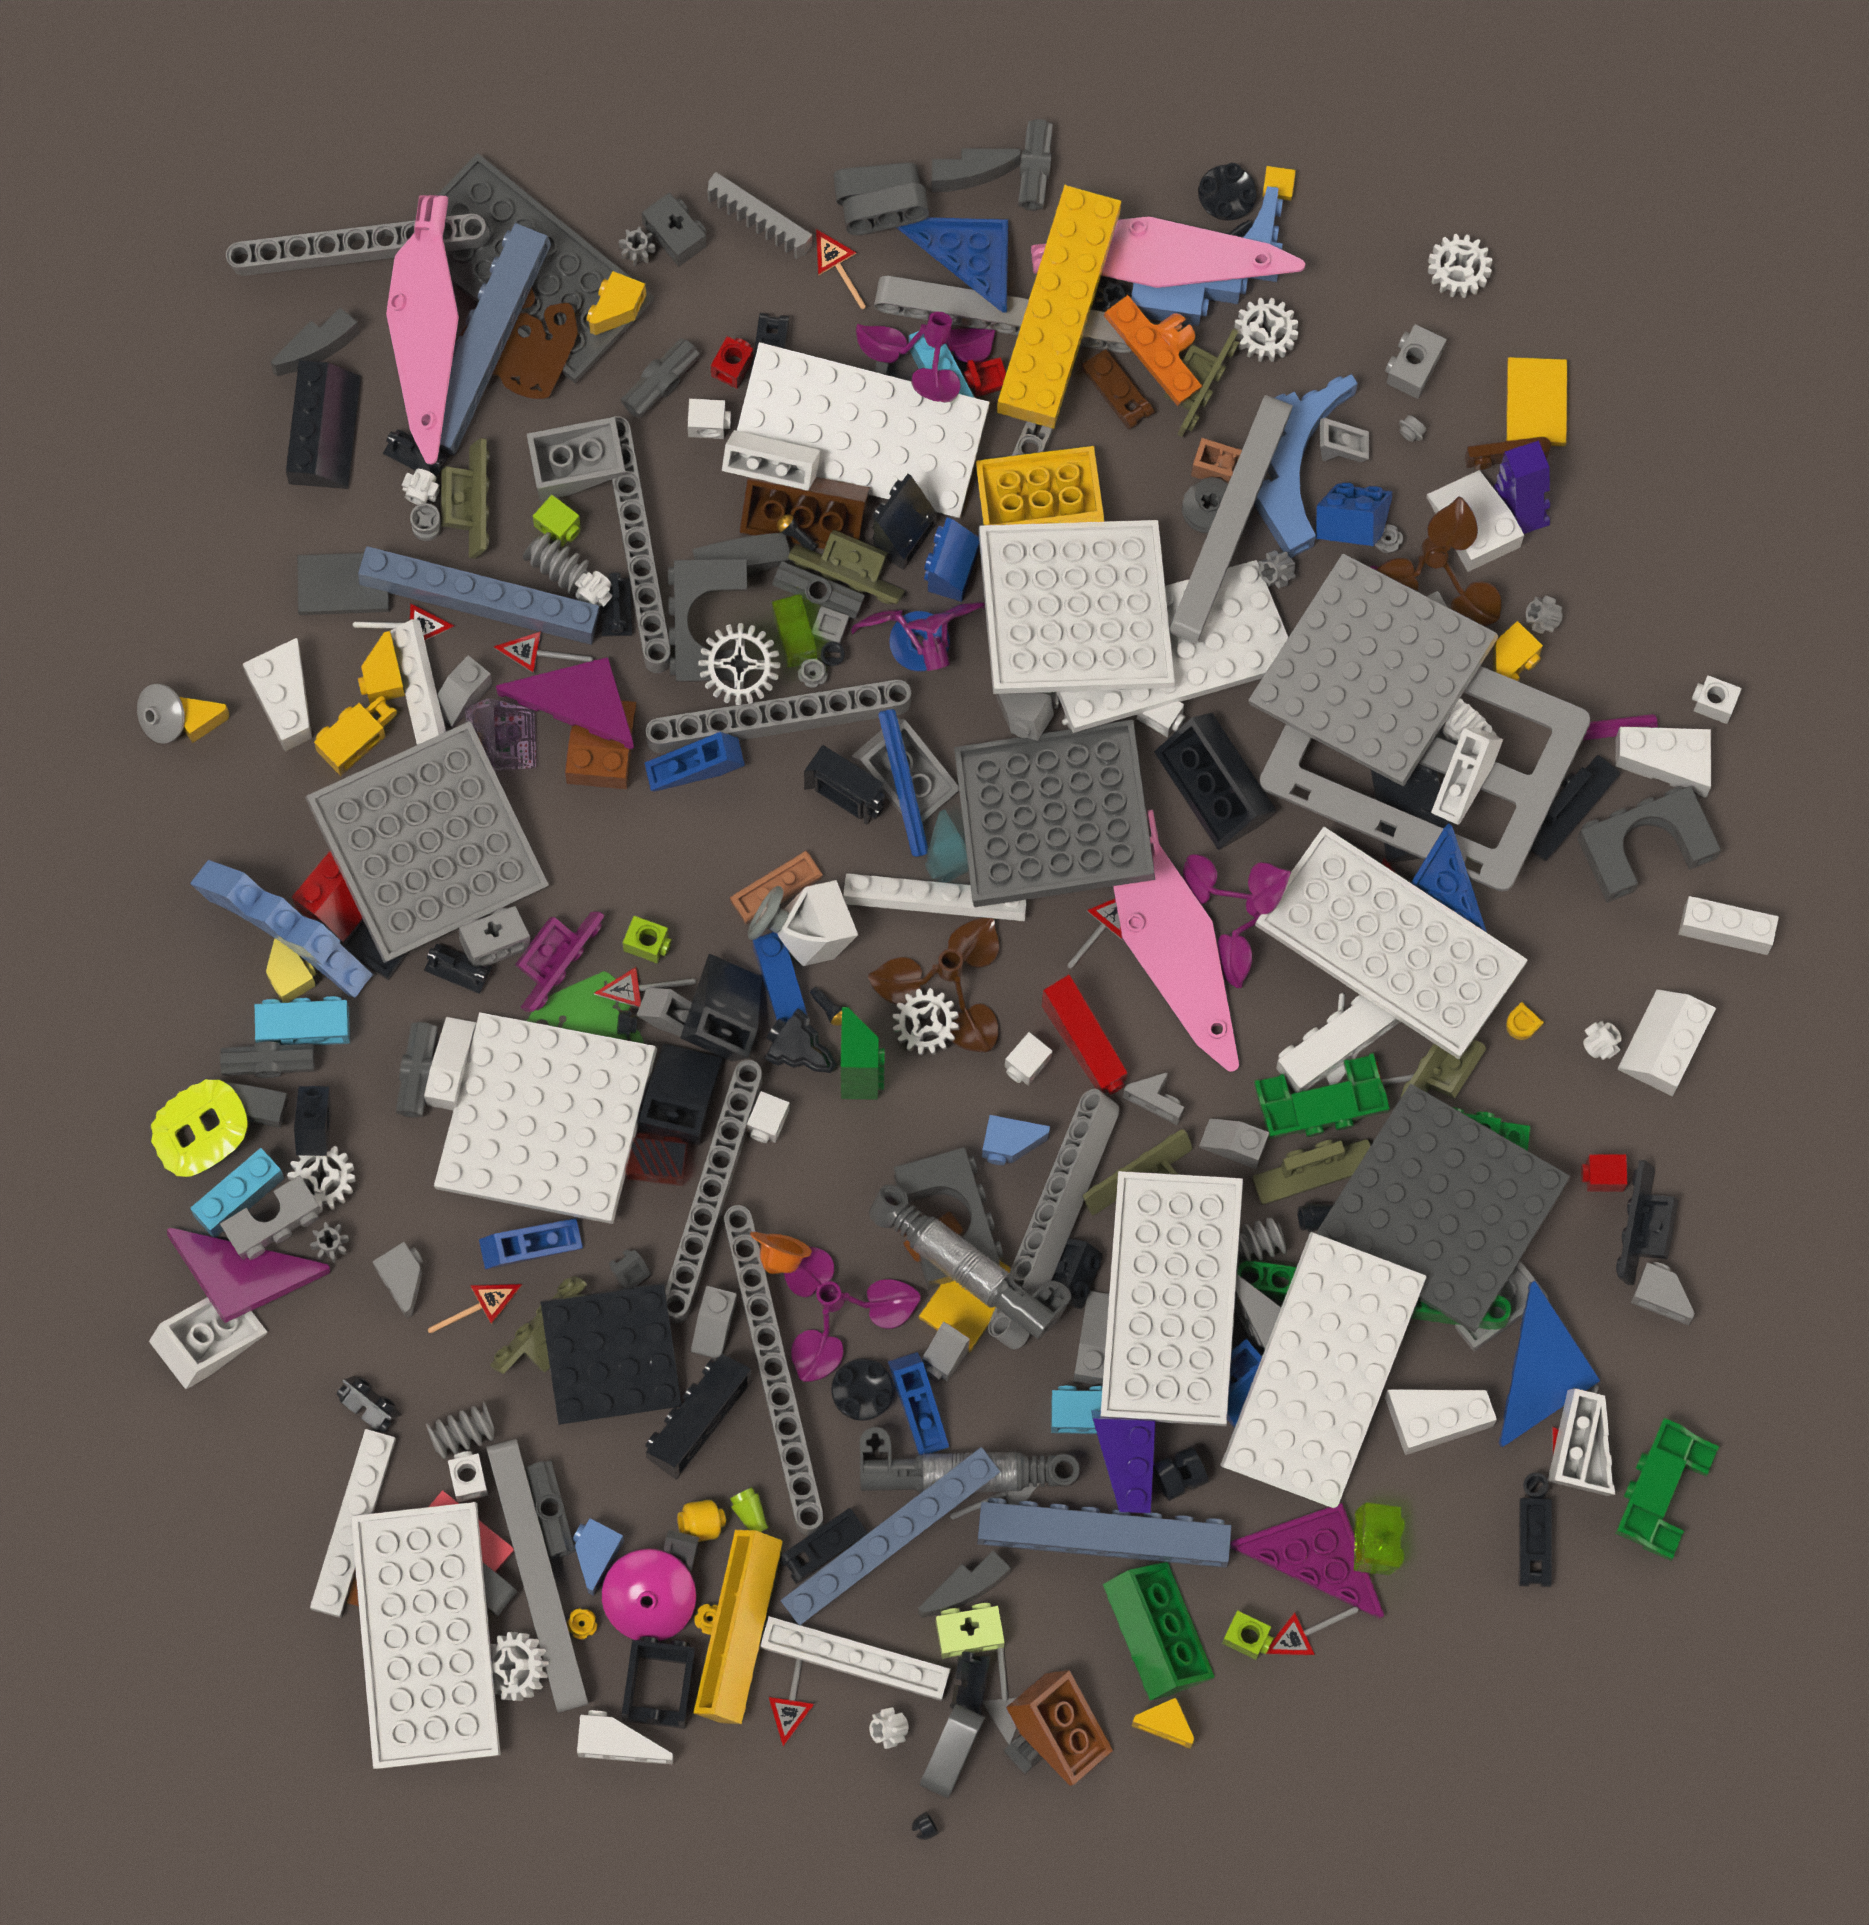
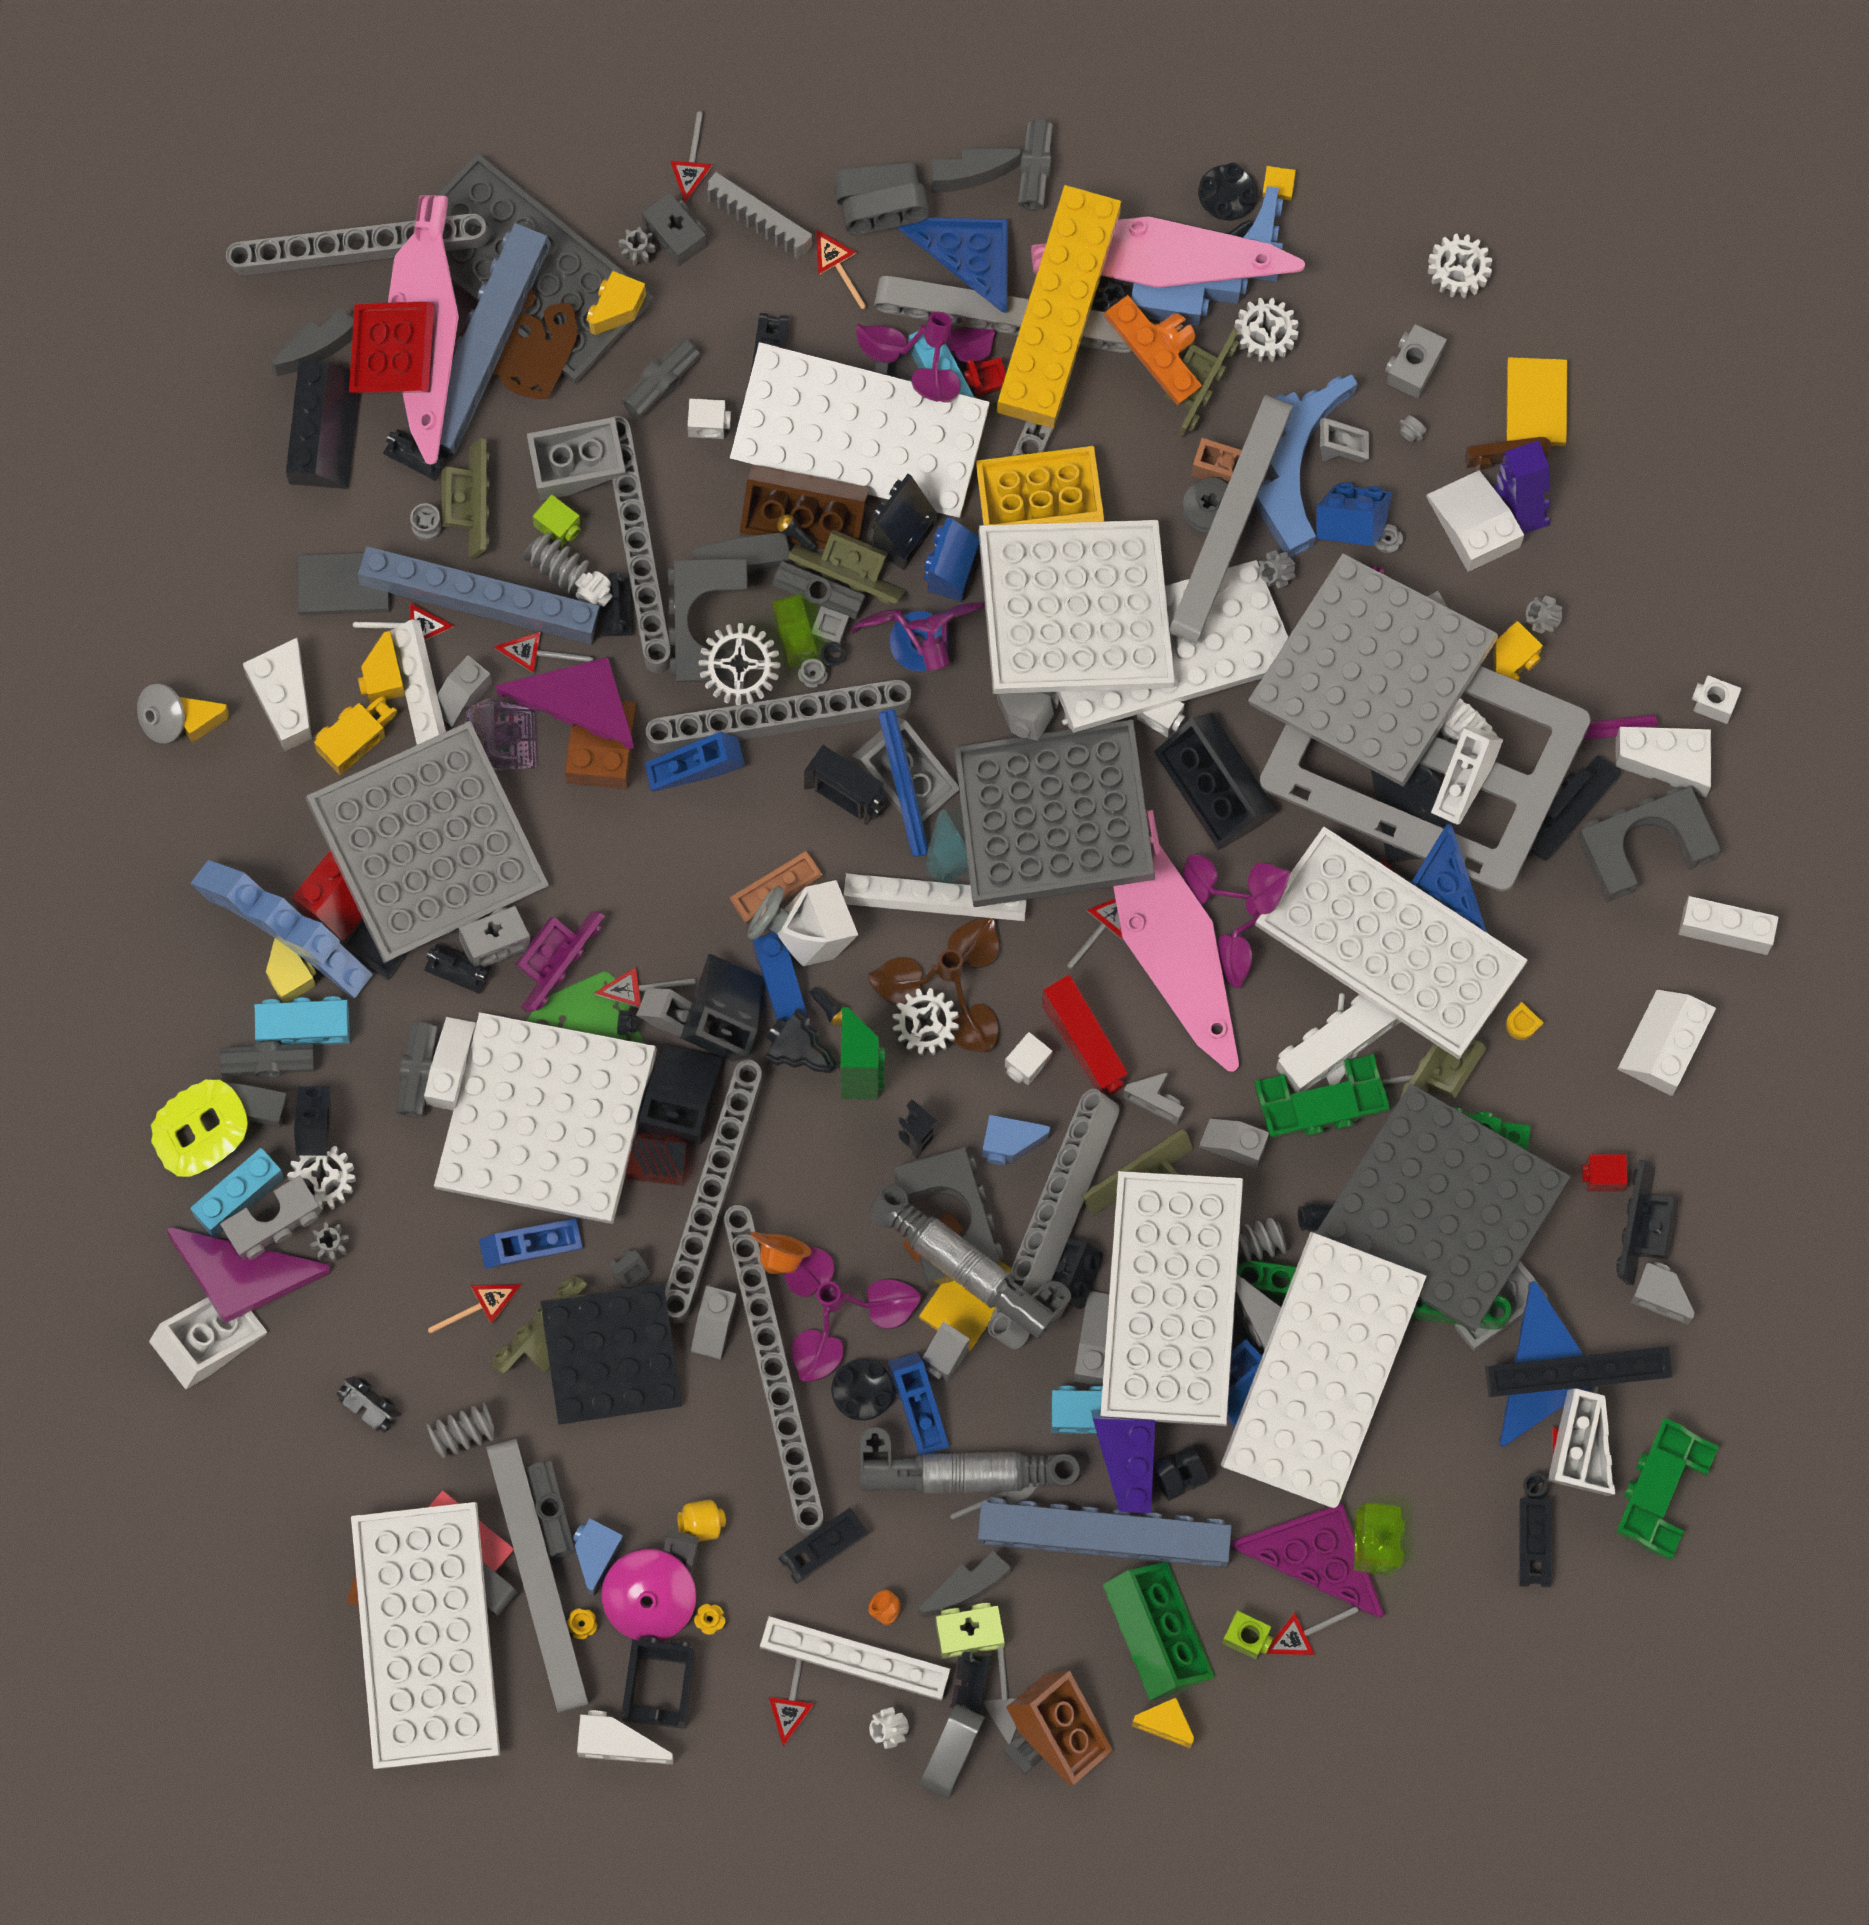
(359, 1499): white plate -> none
(391, 347): none -> red plate
(401, 1275): light grey slope -> none
(420, 487): white gear -> none
(467, 1490): white brick -> none
(519, 1651): white gear -> none
(640, 928): lime brick -> none
(691, 174): none -> piece
(699, 1415): black slope -> none
(732, 373): red brick -> none
(738, 1627): yellow brick -> none
(749, 1510): lime cone -> none
(767, 1118): white brick -> none
(771, 460): white brick -> none
(885, 1607): none -> orange tile
(890, 1536): sand blue brick -> none
(920, 1126): none -> black hinge
(926, 1825): black hinge -> none
(1116, 388): reddish brown plate -> none
(1310, 1170): olive bracket -> none
(1438, 1416): white wedge -> none
(1448, 528): reddish brown plant -> none
(1578, 1372): none -> black plate
(1602, 1040): white gear -> none

